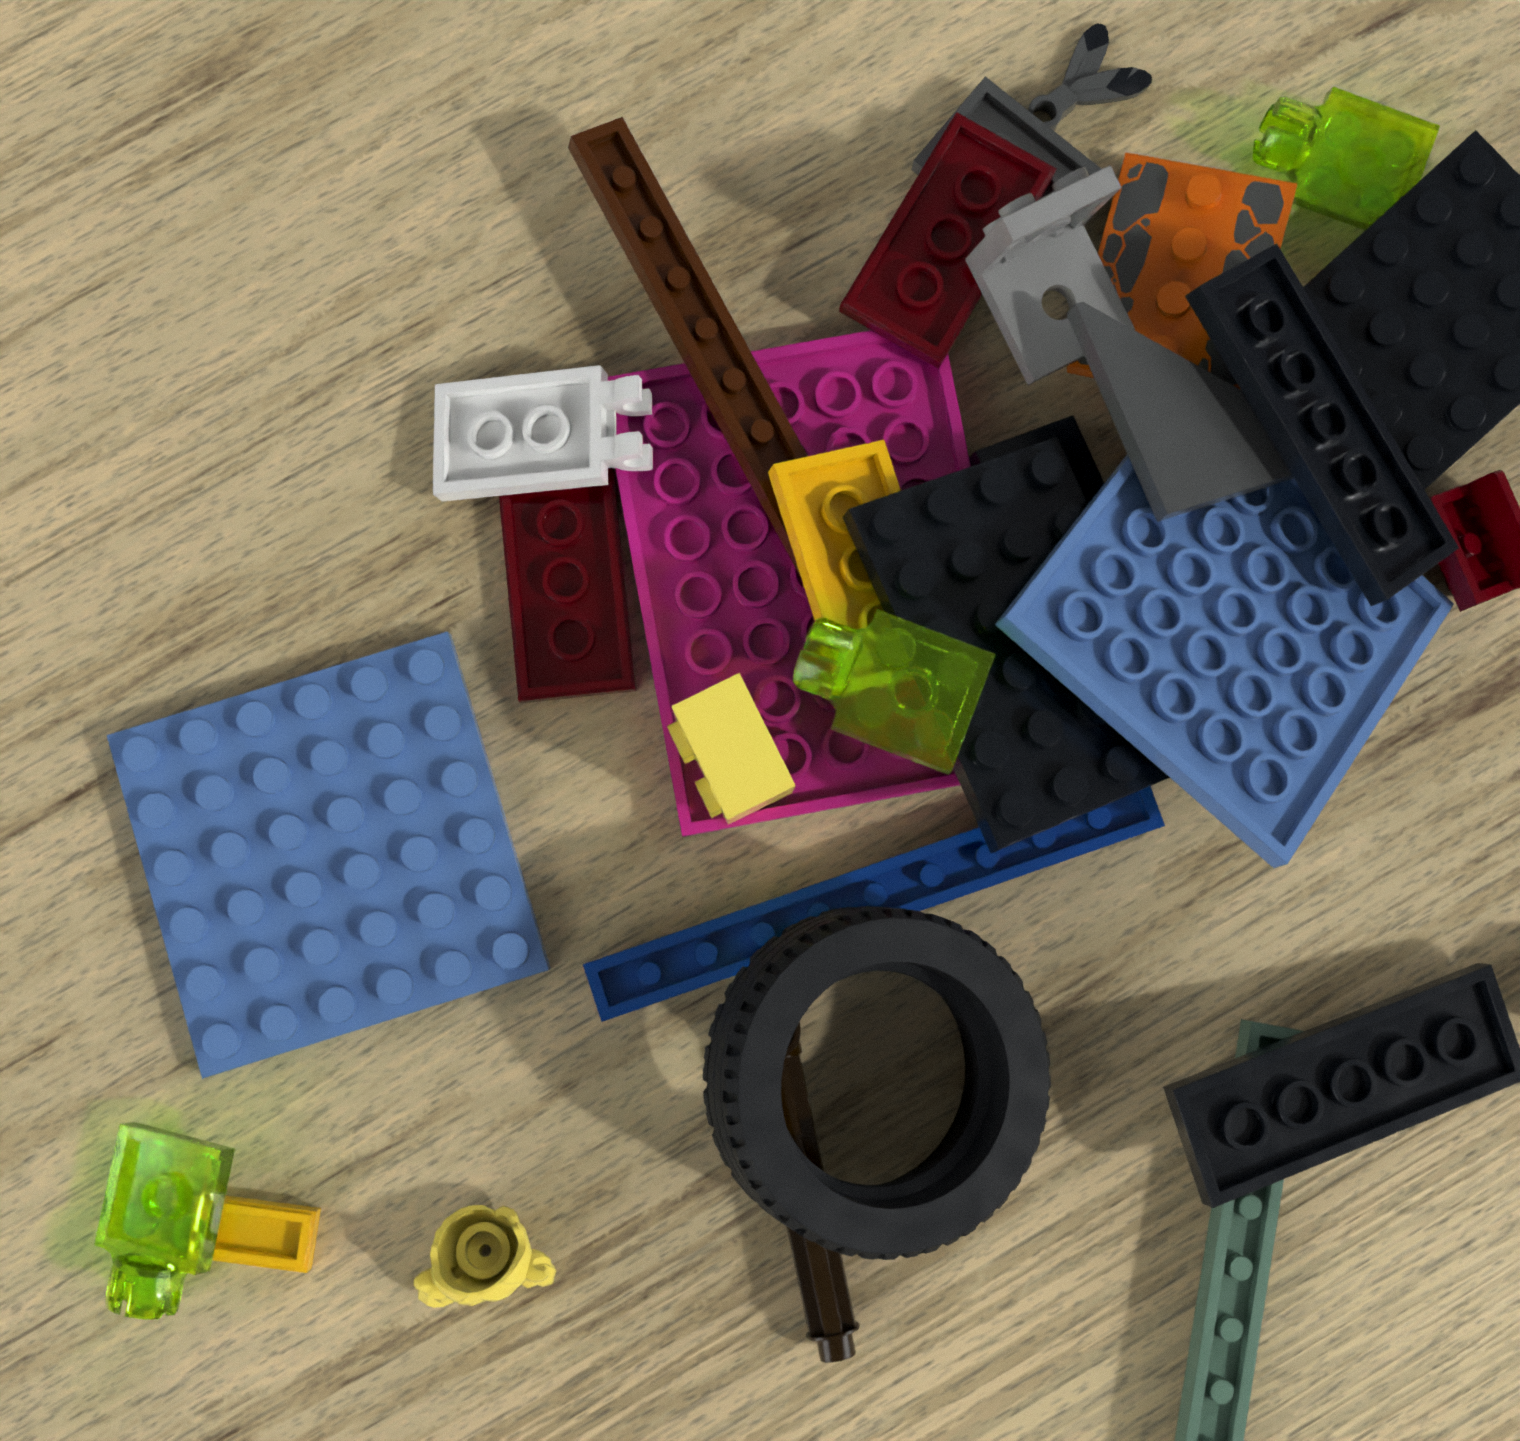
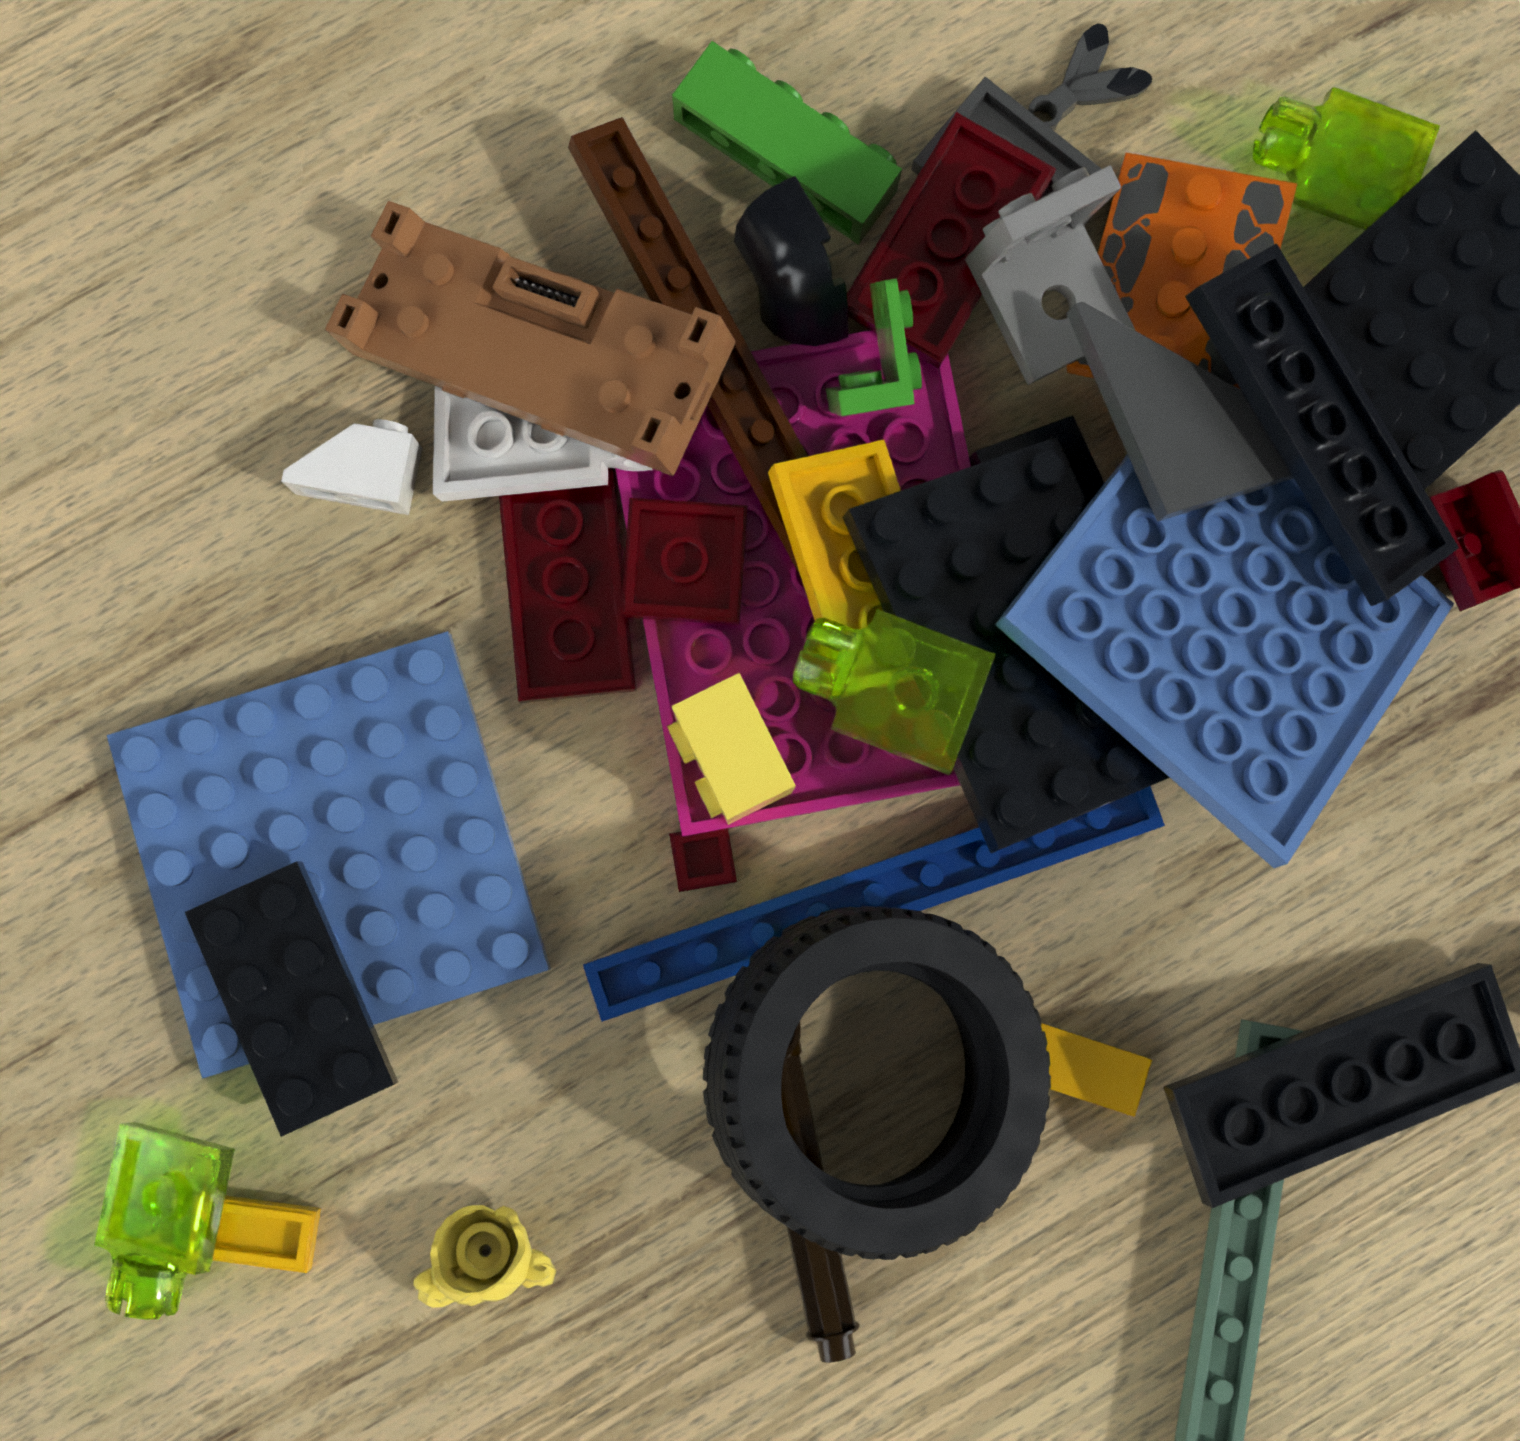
(291, 998): none -> black plate
(361, 468): none -> white slope
(534, 341): none -> medium nougat piece
(684, 561): none -> dark red tile
(703, 859): none -> dark red tile
(781, 137): none -> bright green brick
(786, 254): none -> black brick
(900, 370): none -> bright green bracket
(1095, 1071): none -> yellow tile

